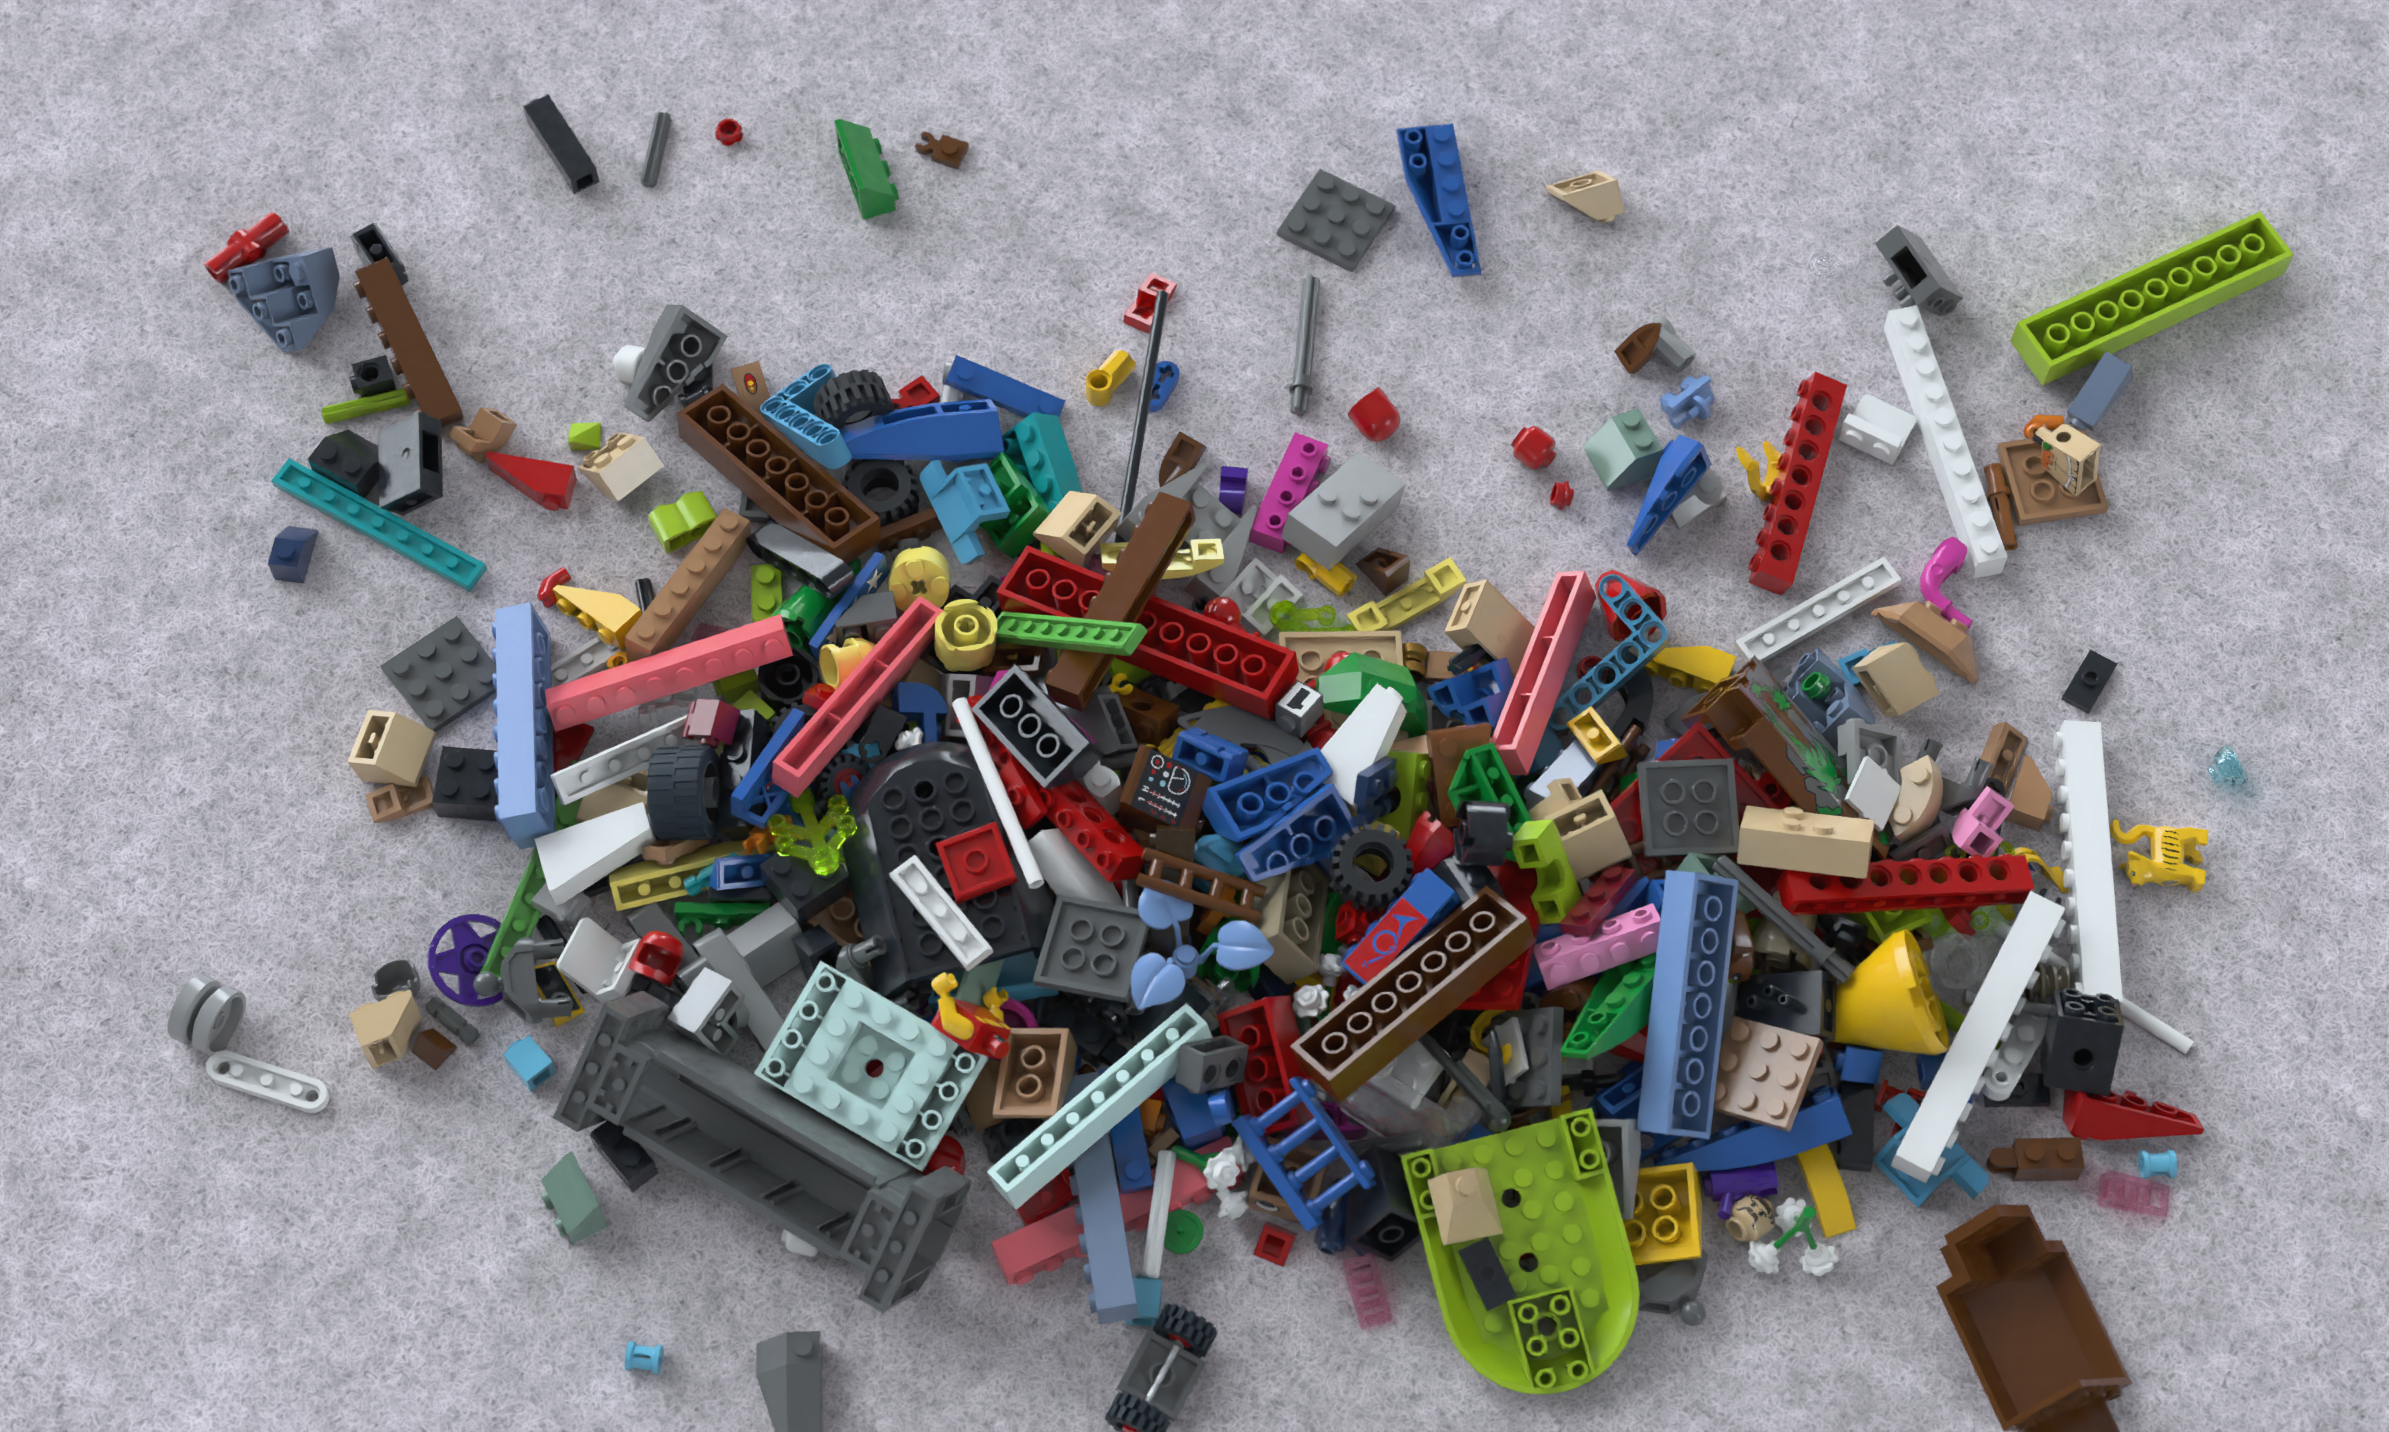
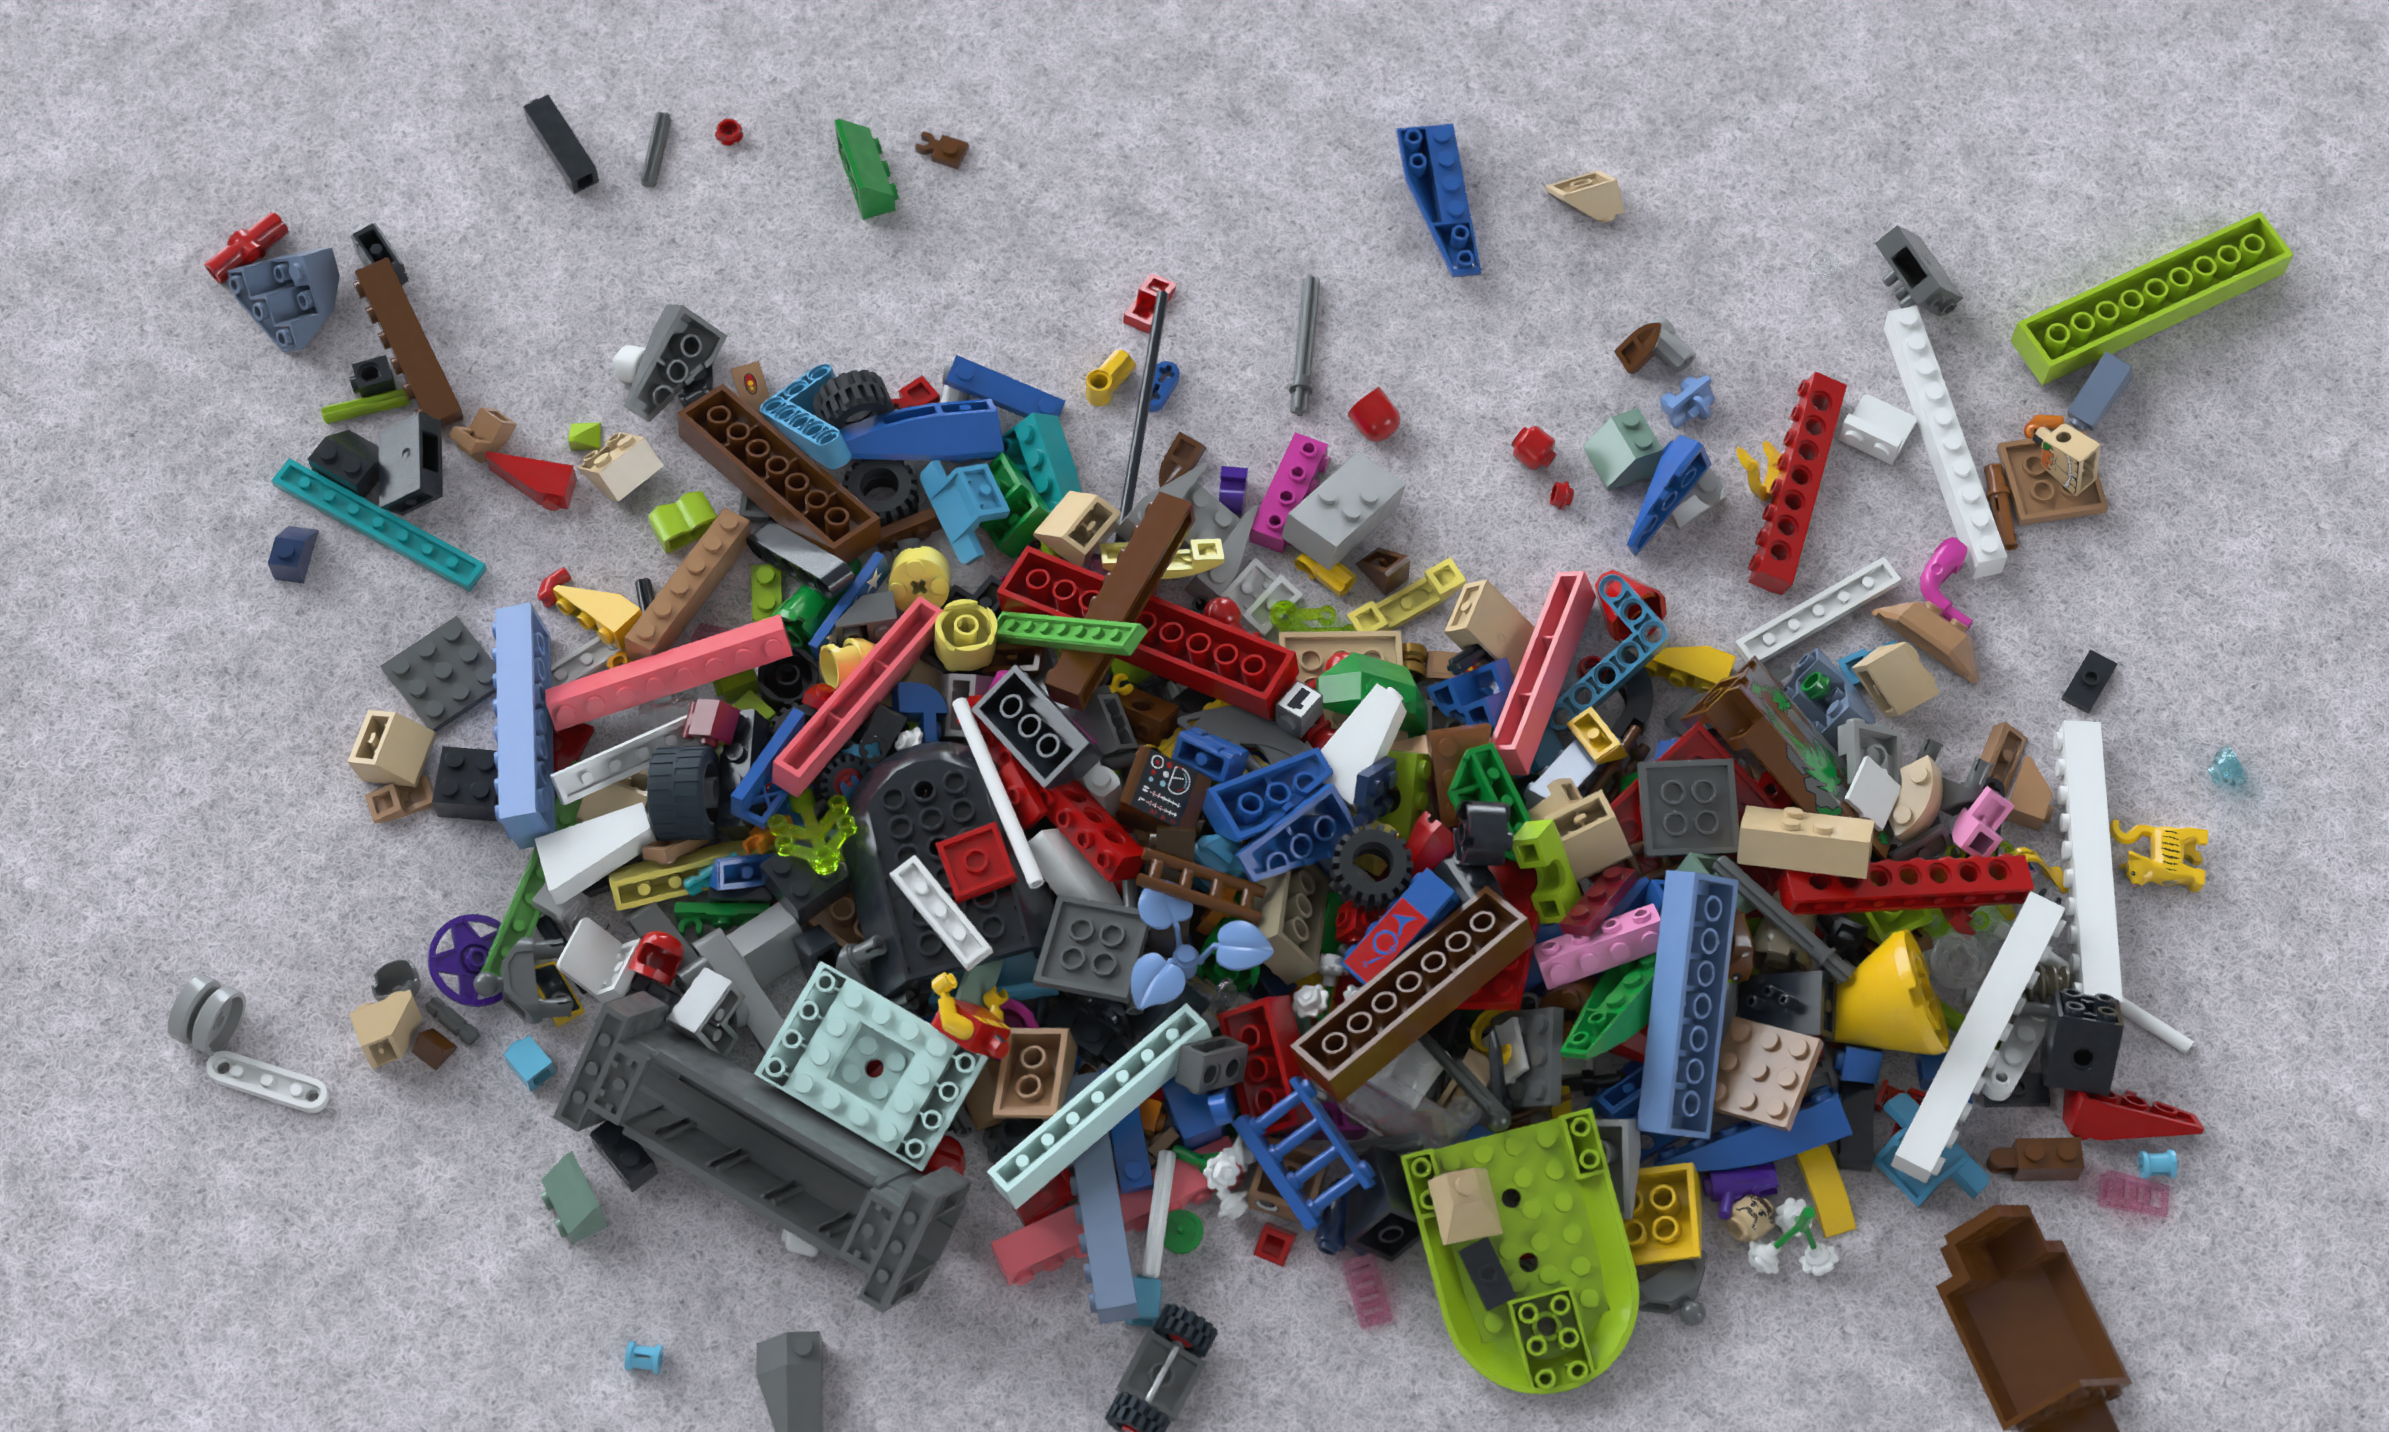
(1335, 220): dark grey plate -> none

